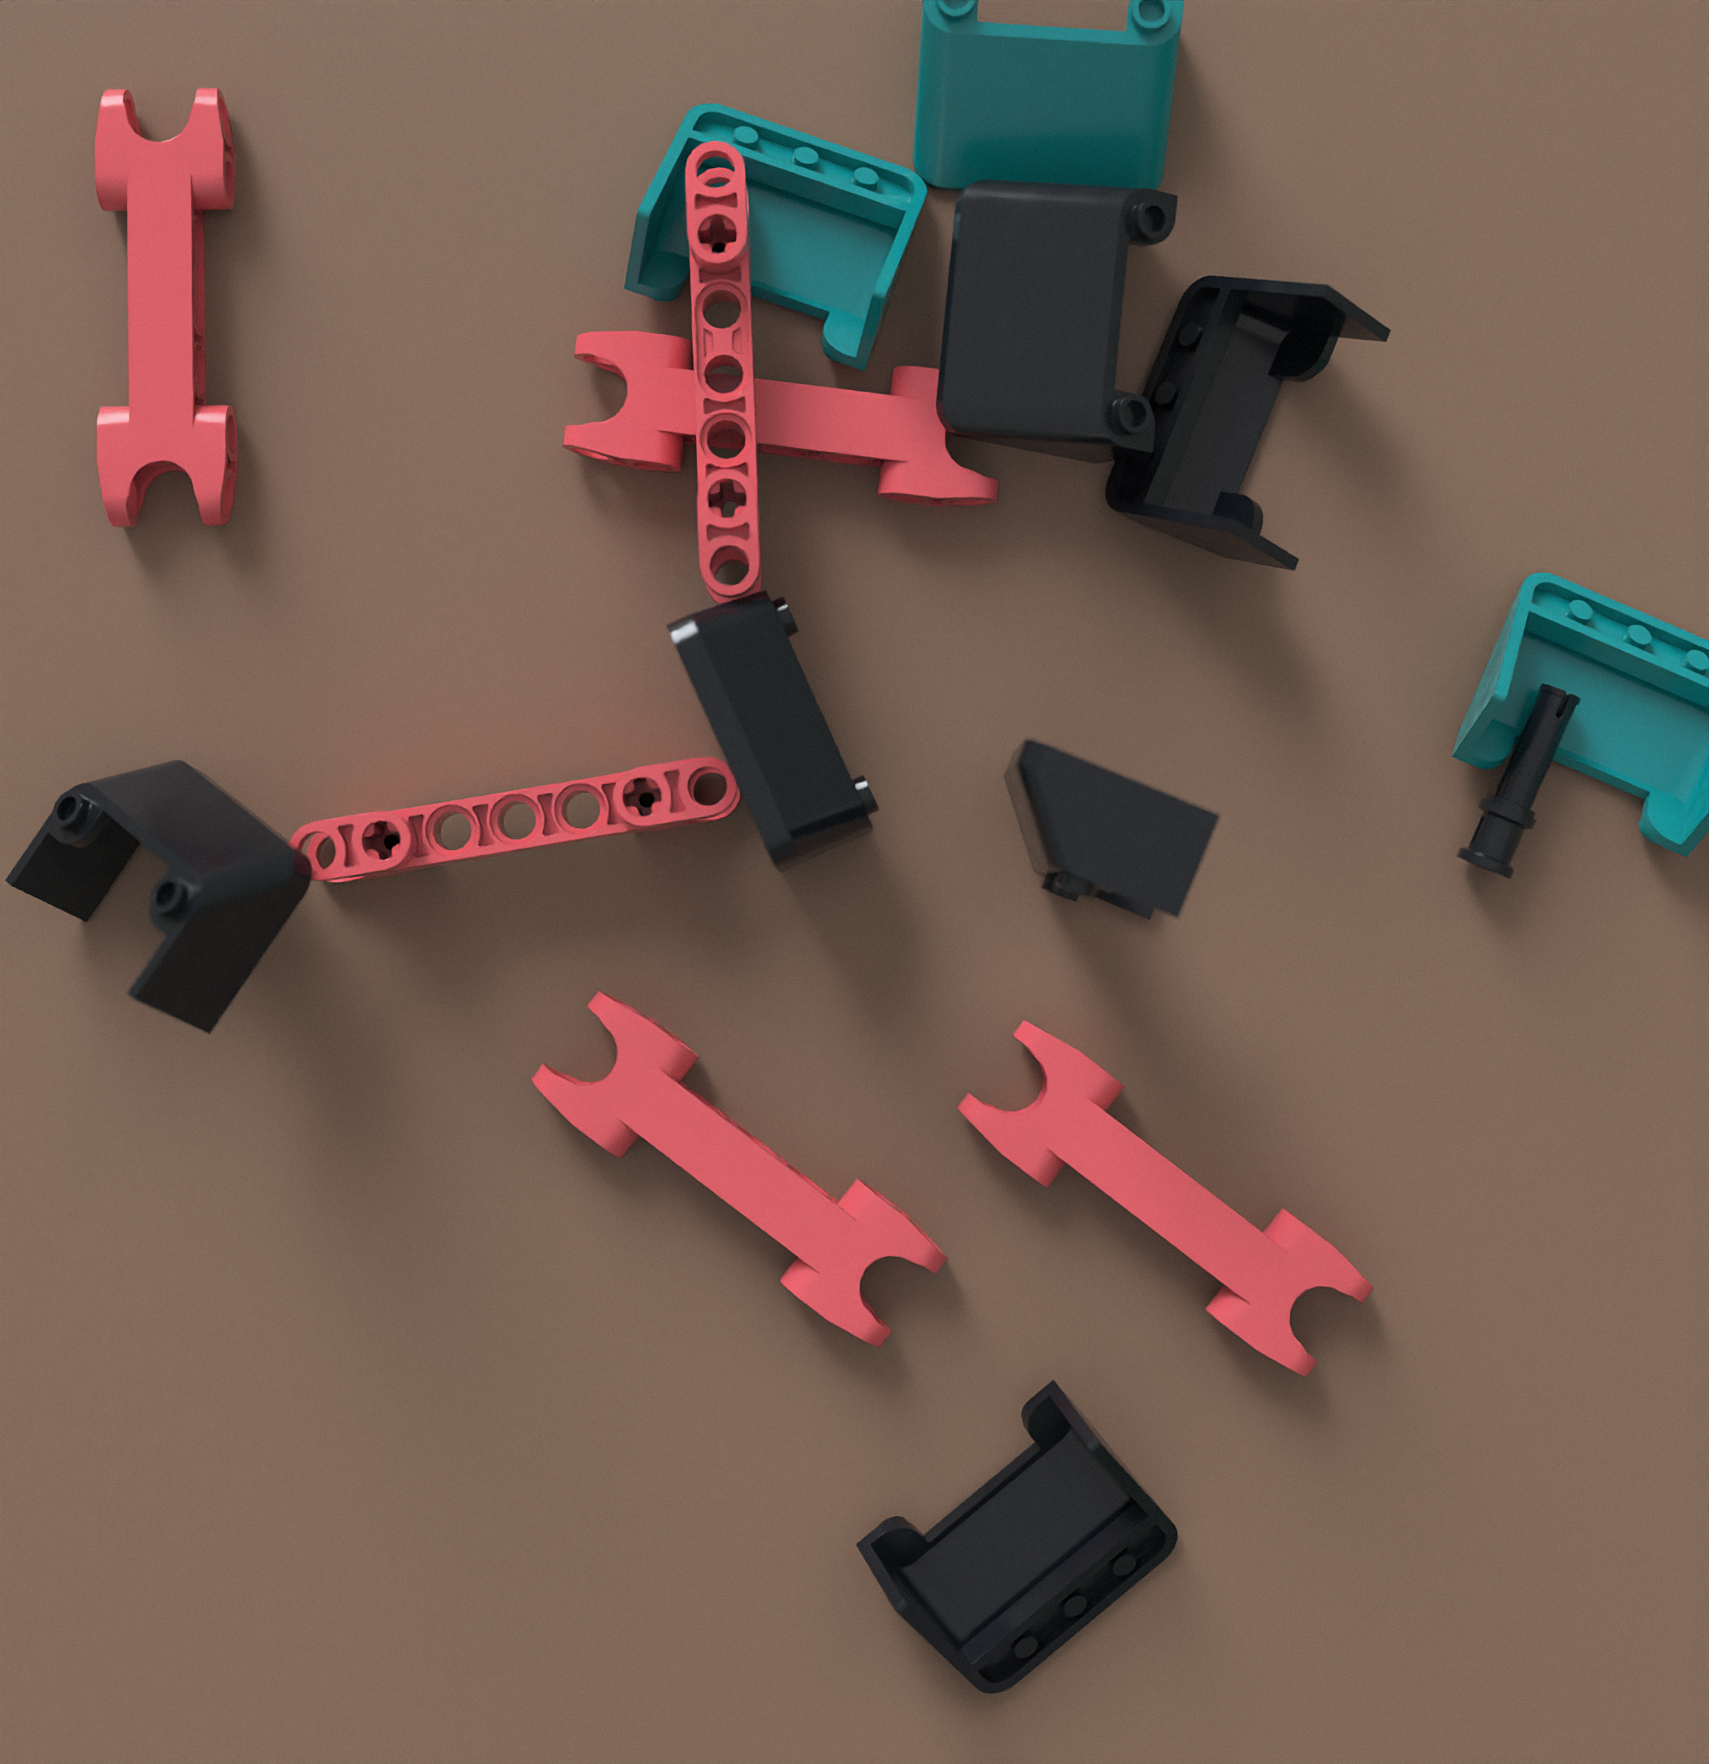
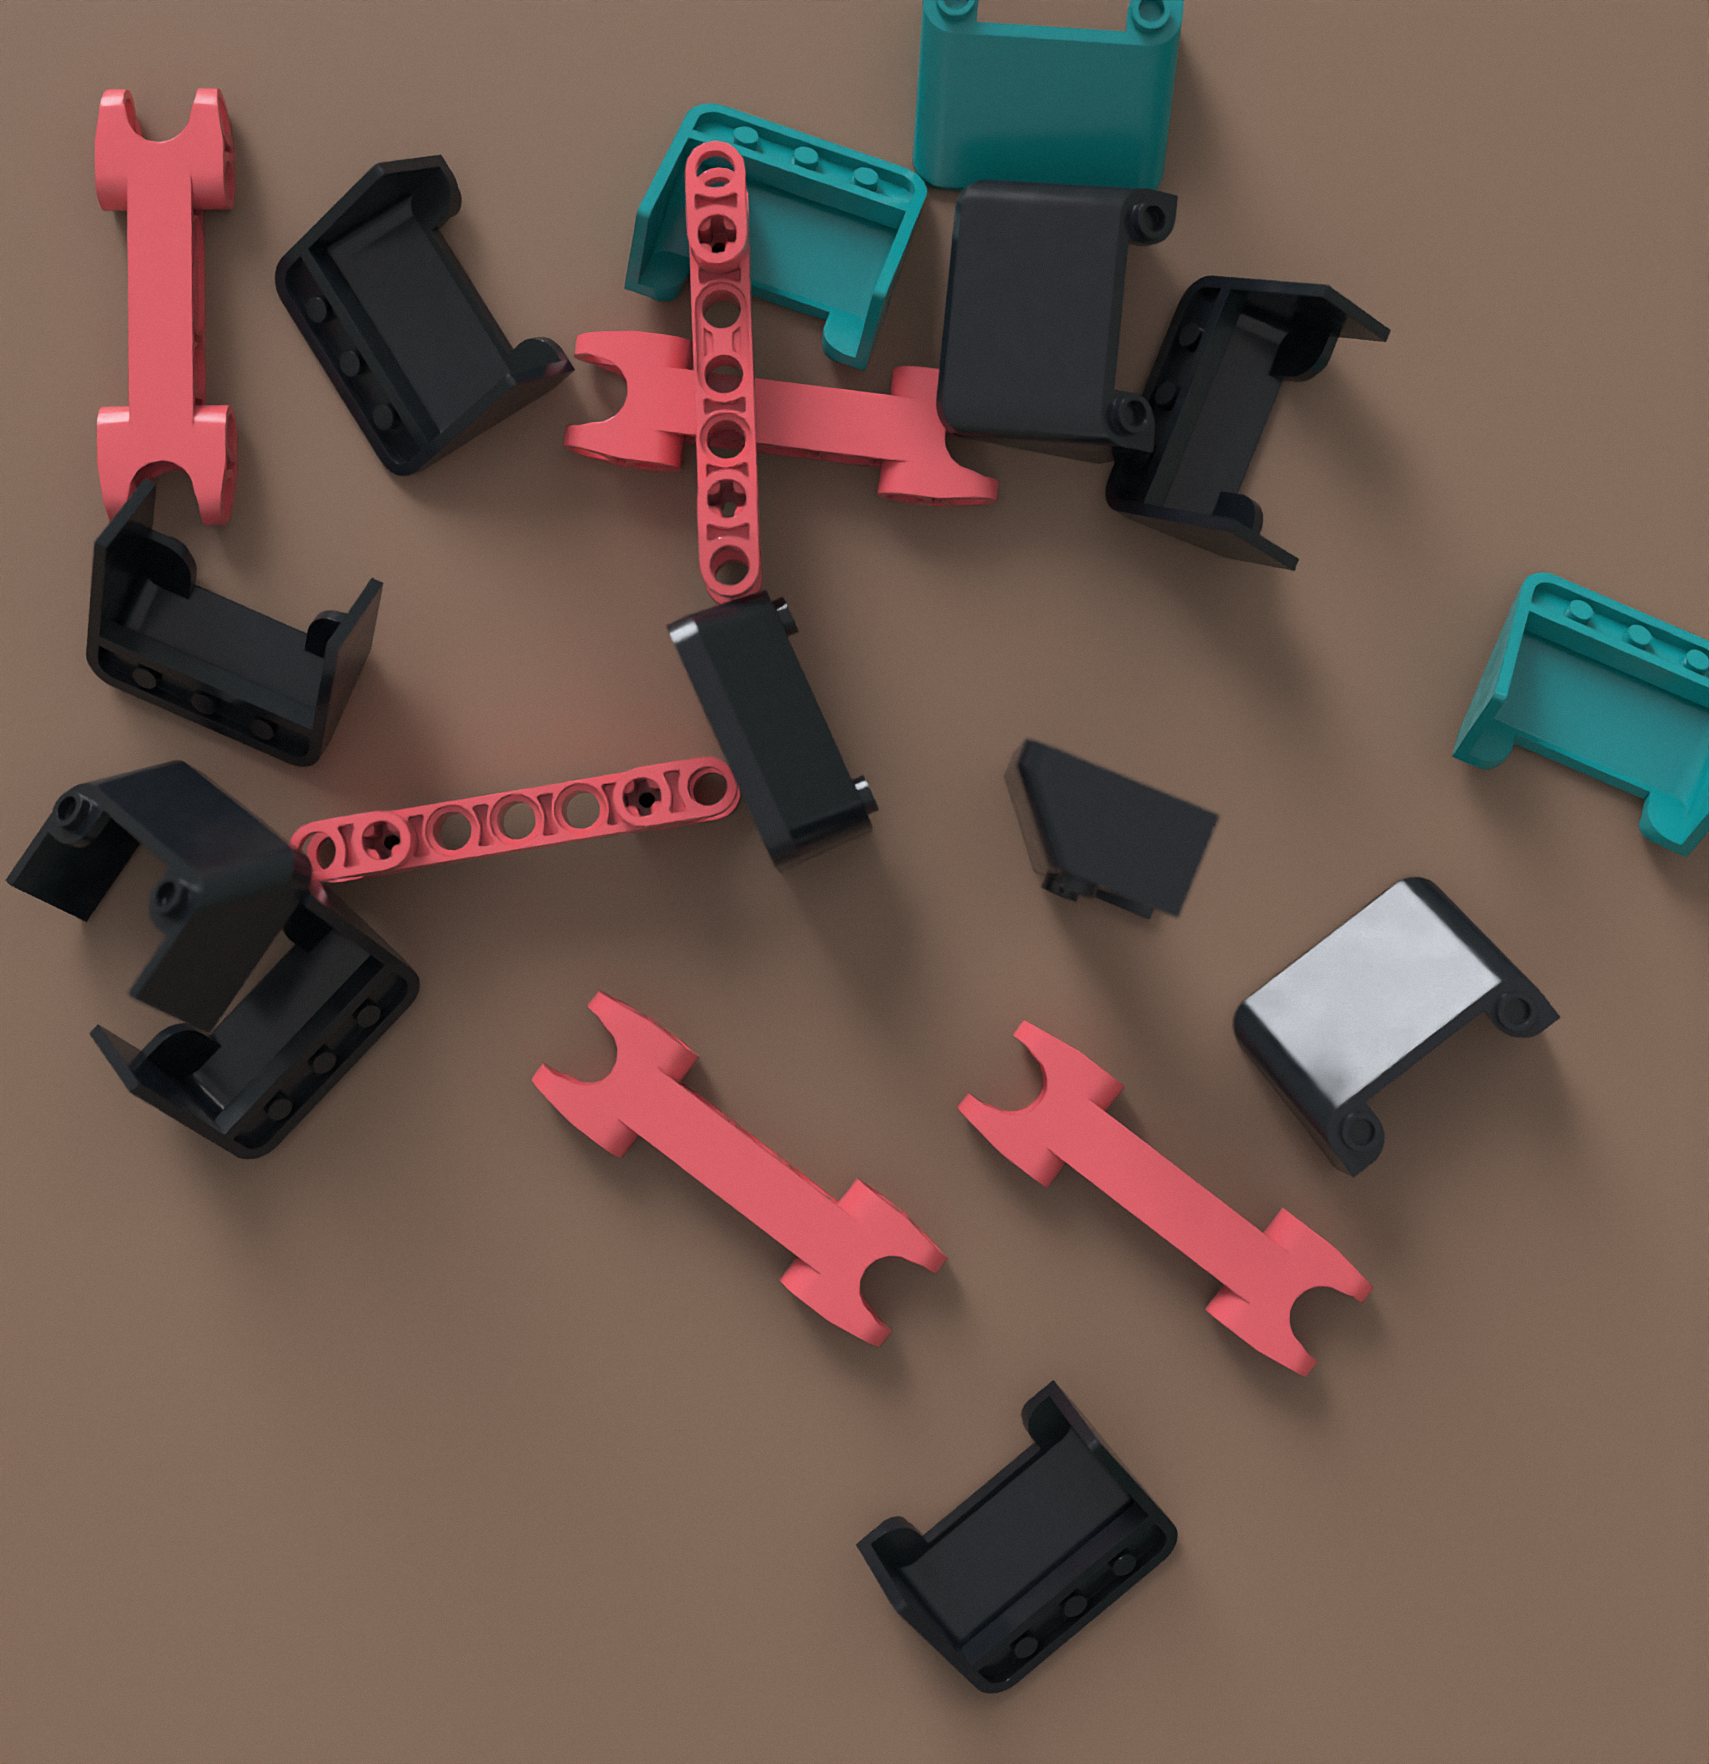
(213, 656): none -> black windscreen
(283, 1040): none -> black windscreen
(404, 320): none -> black windscreen
(1374, 1006): none -> windscreen
(1508, 810): black pin -> none

